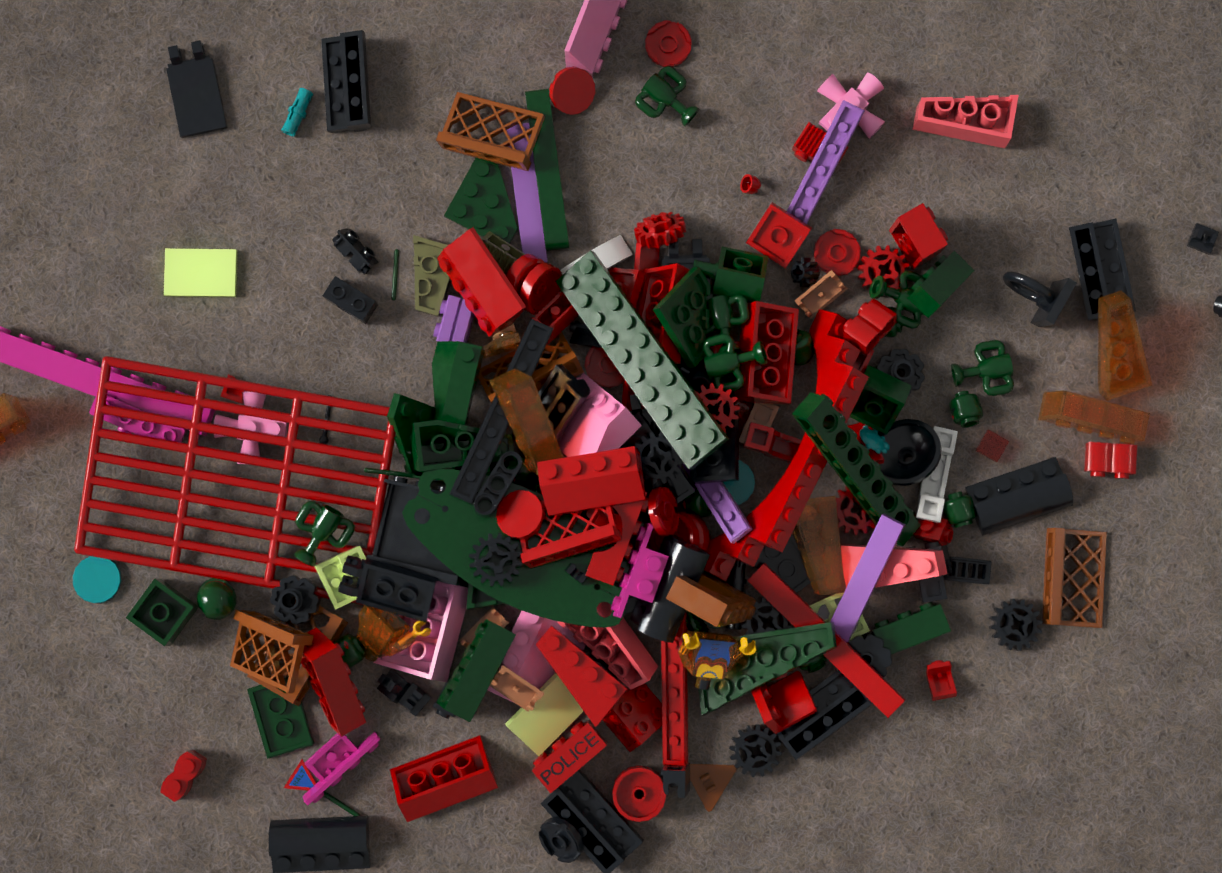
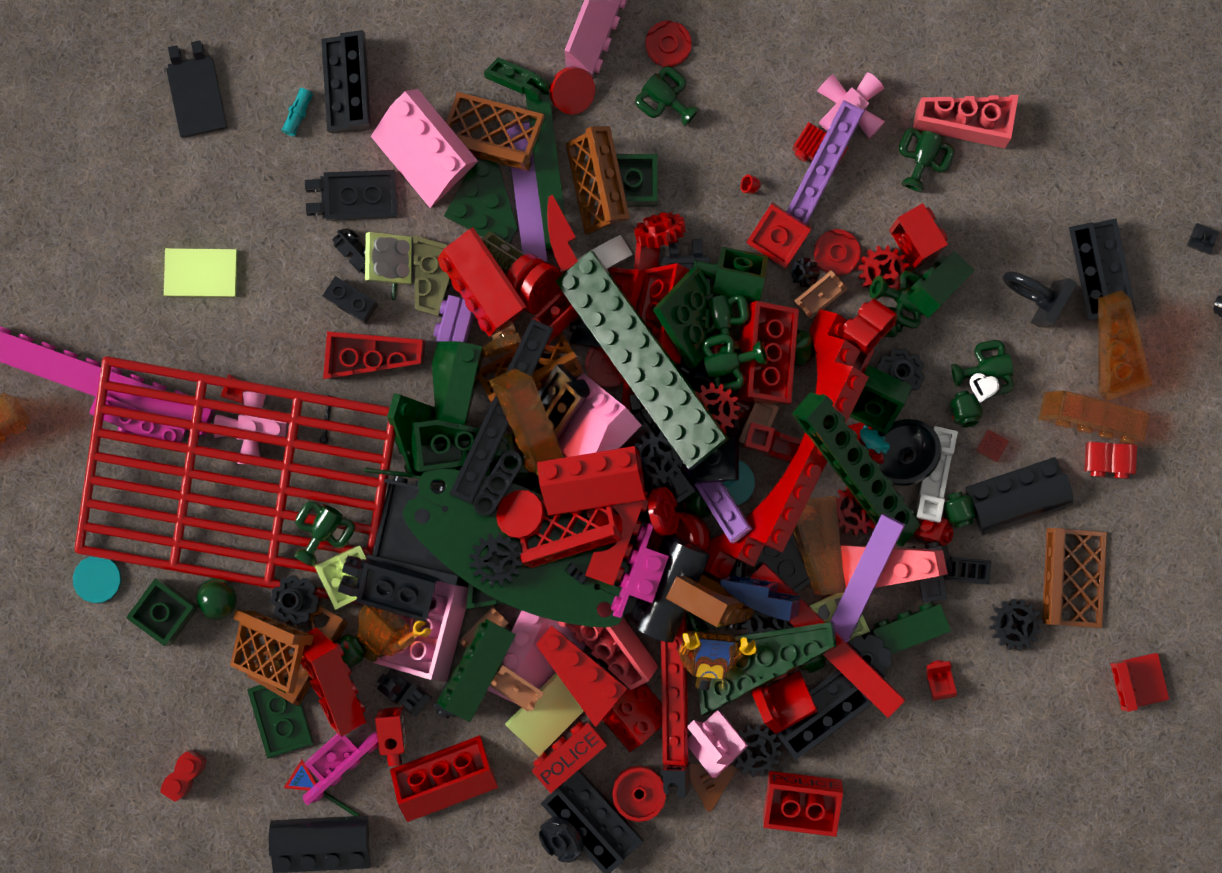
(354, 195): none -> black tile
(364, 353): none -> red wedge
(388, 258): none -> light grey piece
(391, 724): none -> red torso
(422, 146): none -> bright pink slope
(517, 78): none -> dark green hinge
(560, 236): none -> red slope
(605, 175): none -> dark orange fence
(639, 179): none -> dark green brick
(715, 743): none -> bright pink bracket
(762, 596): none -> dark blue slope
(802, 803): none -> red brick
(924, 155): none -> dark green piece
(984, 386): none -> tile
(1139, 681): none -> red bracket

